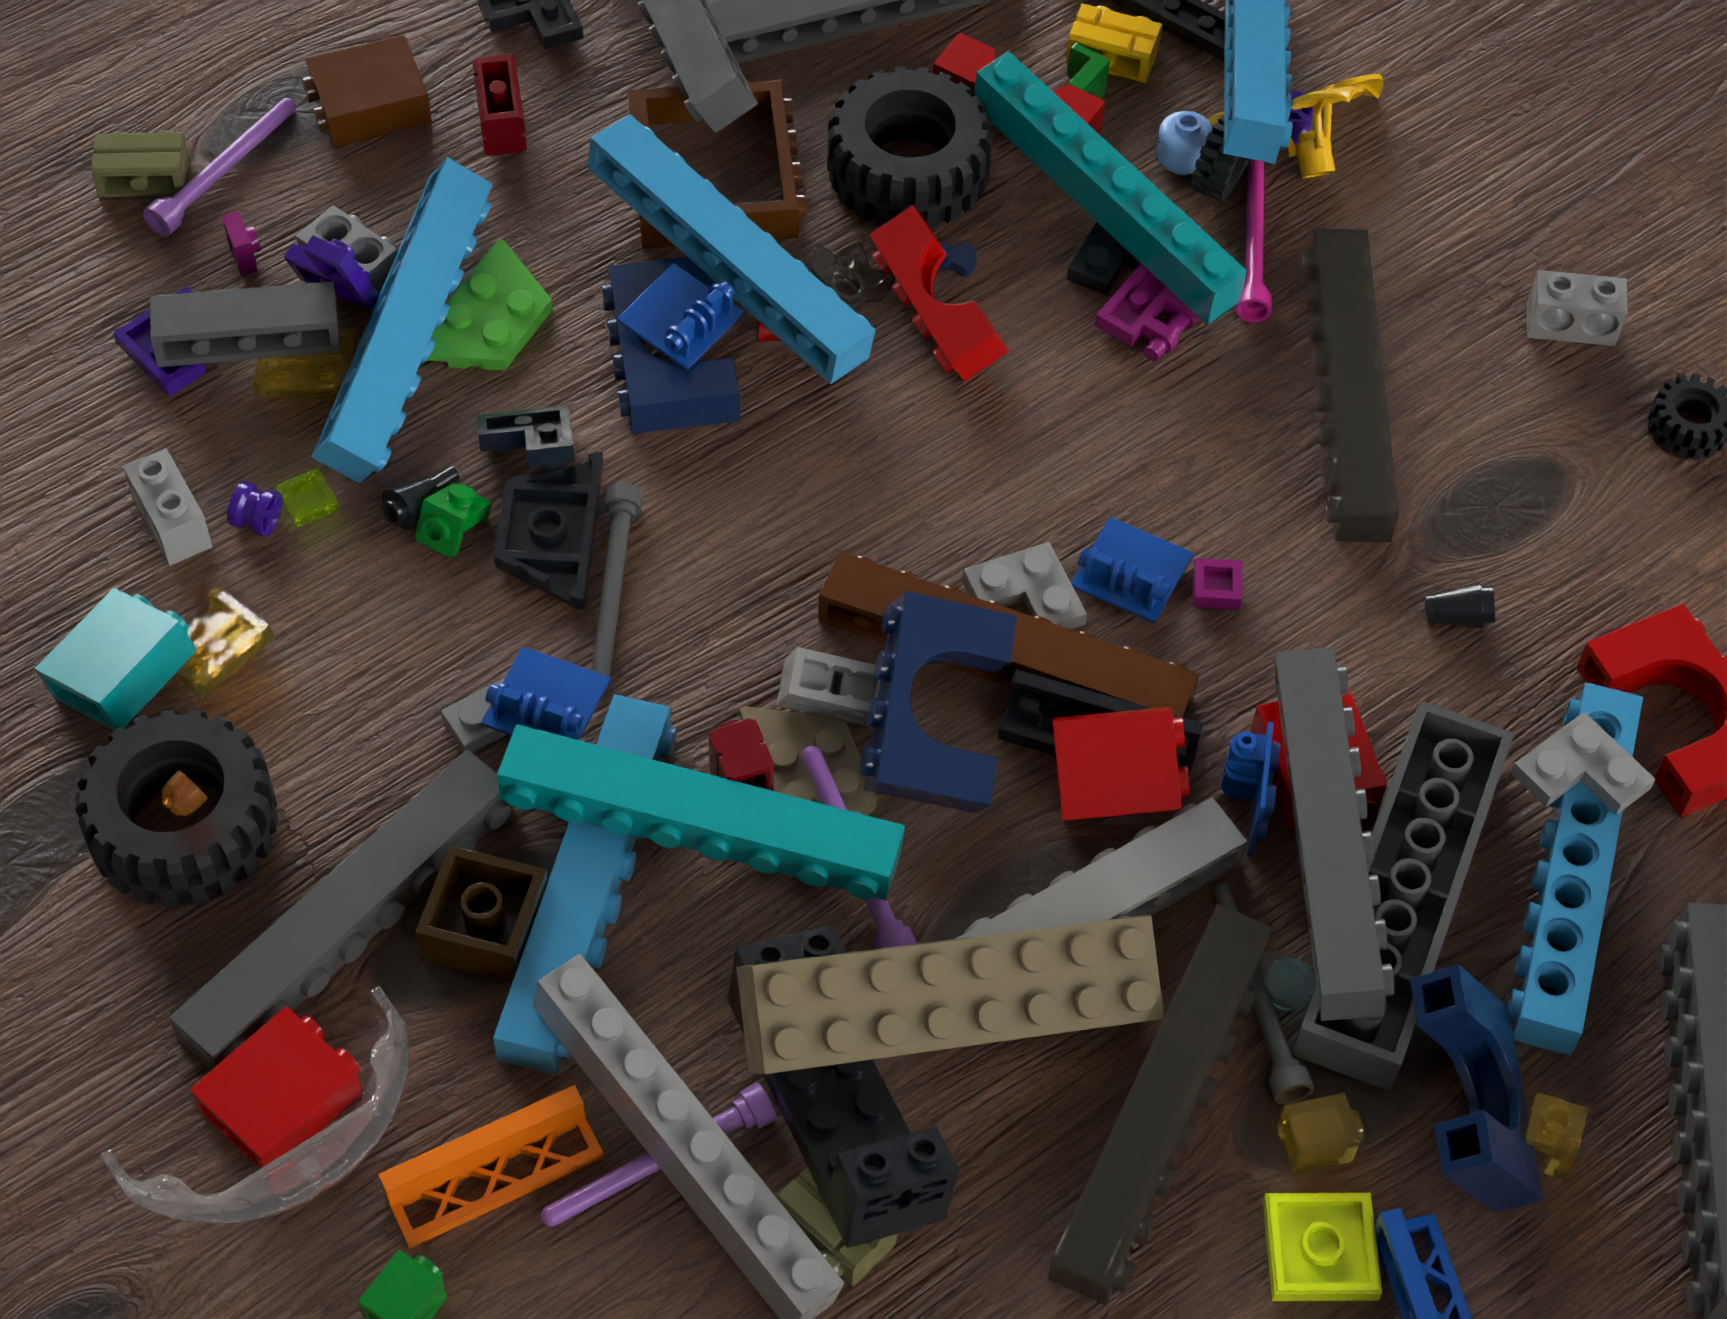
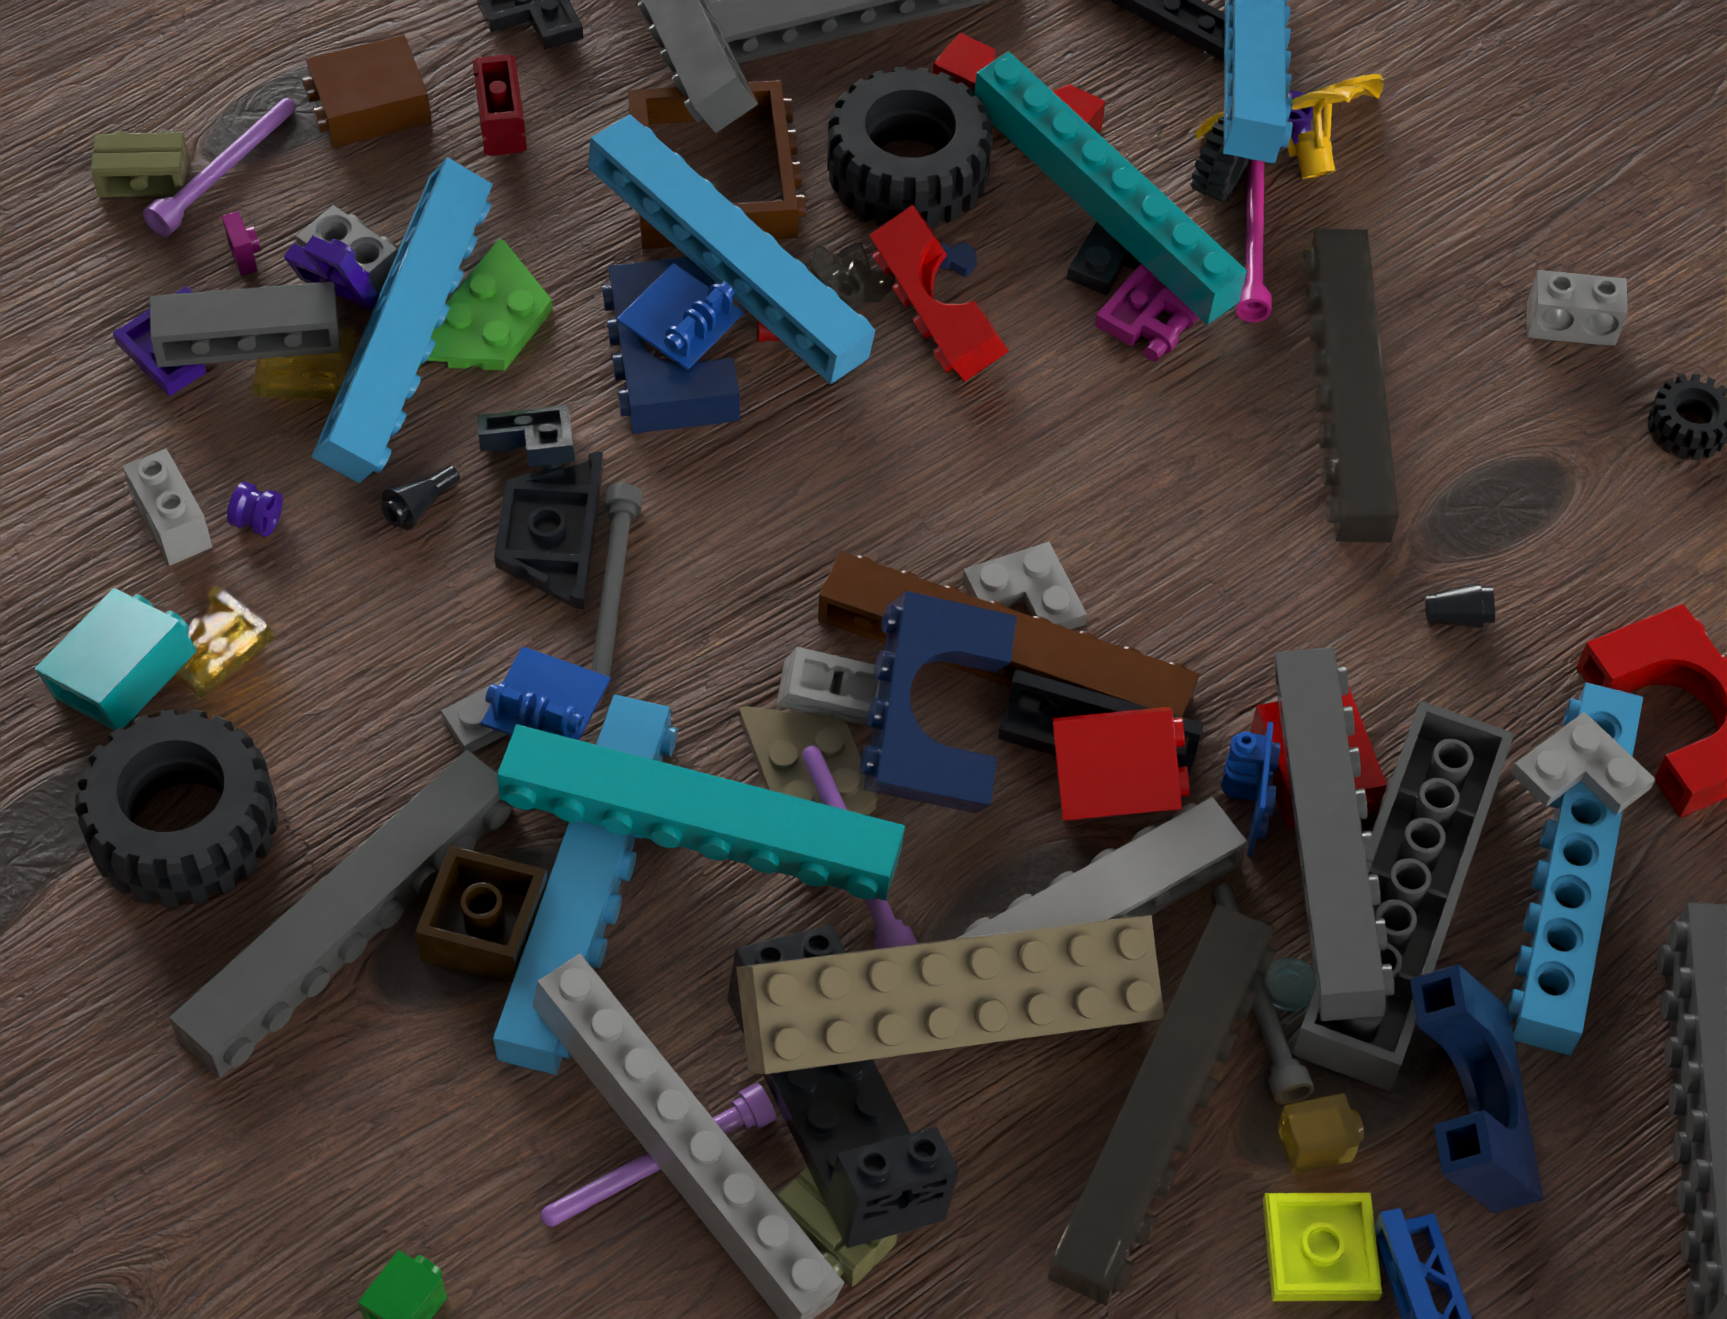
(182, 795): clear orange hinge -> none
(278, 1088): red brick -> none
(307, 497): clear neon green tile -> none
(307, 1167): clear windscreen -> none
(448, 516): green bracket -> none
(483, 1149): orange fence -> none
(740, 754): dark red brick -> none
(1088, 70): green bracket -> none
(1123, 39): yellow brick -> none
(1131, 569): blue hinge -> none
(1181, 141): light blue head -> none
(1217, 583): magenta plate -> none
(1557, 1130): clear yellow bracket -> none

